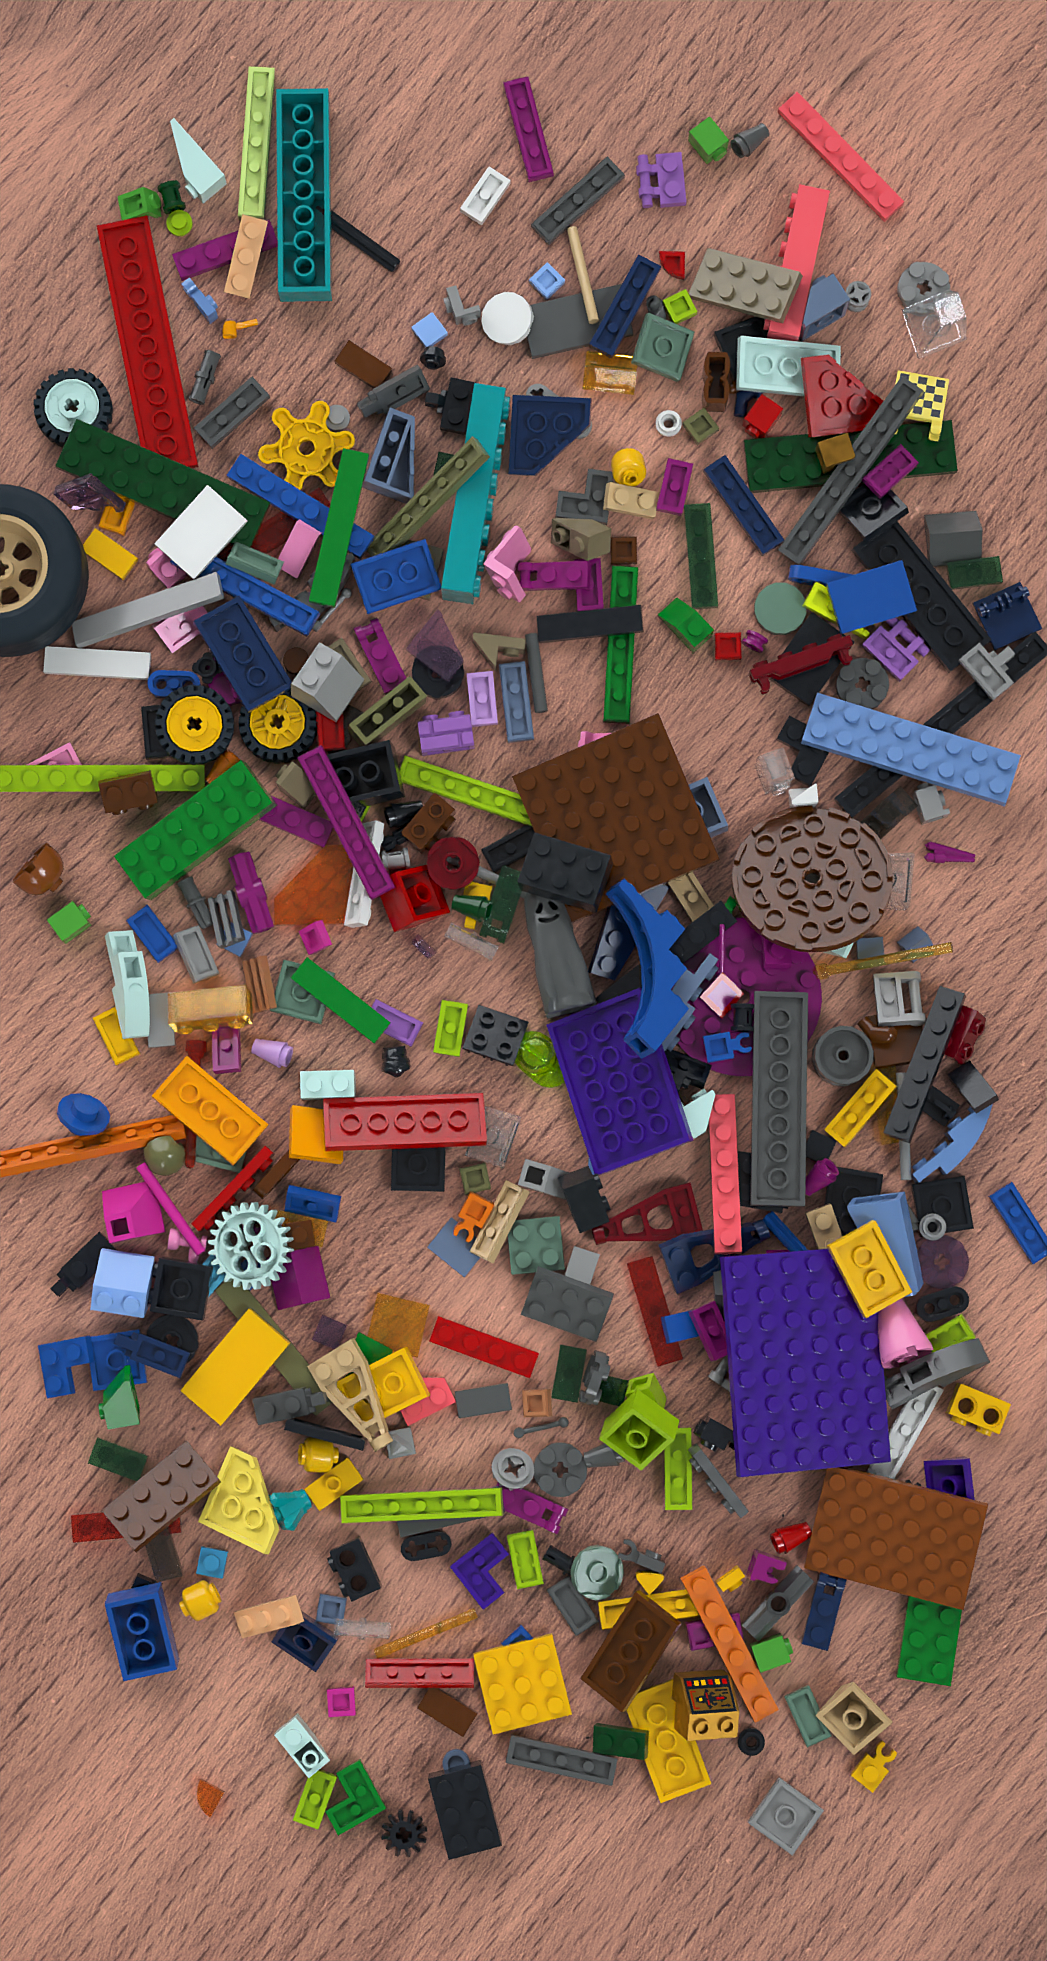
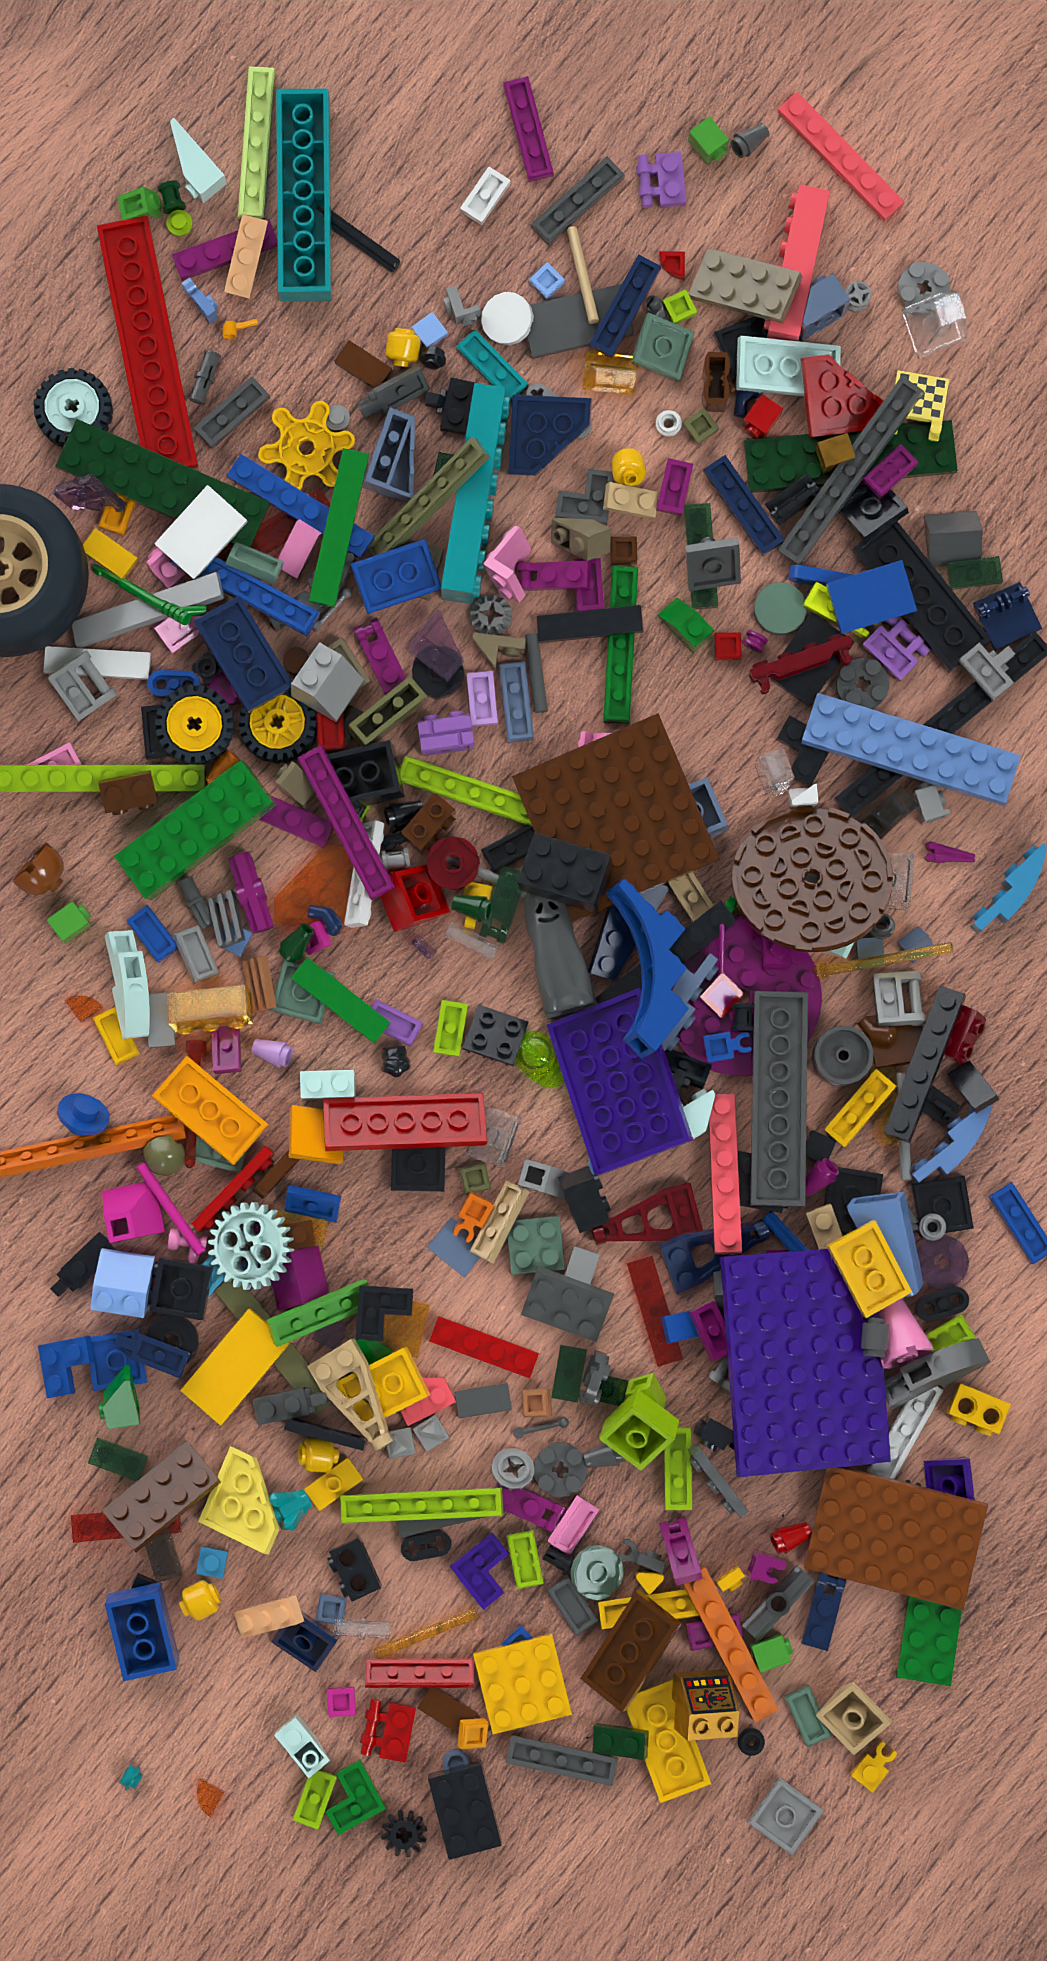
(74, 690): none -> light grey plate
(83, 1006): none -> clear orange tile
(131, 1777): none -> teal plate
(173, 611): none -> green piece
(296, 943): none -> dark green cone
(315, 1314): none -> bright green plate
(328, 916): none -> dark blue arm
(375, 1303): none -> black plate
(396, 1733): none -> red plate
(402, 347): none -> yellow head
(431, 1433): none -> light grey tile
(472, 1733): none -> light orange tile
(491, 364): none -> teal tile
(499, 624): none -> light grey gear
(573, 1525): none -> bright pink tile
(680, 1551): none -> magenta plate
(713, 563): none -> dark grey tile
(792, 499): none -> black hinge
(875, 1337): none -> dark grey brick
(886, 921): none -> dark grey plate
(1019, 884): none -> dark azure slope

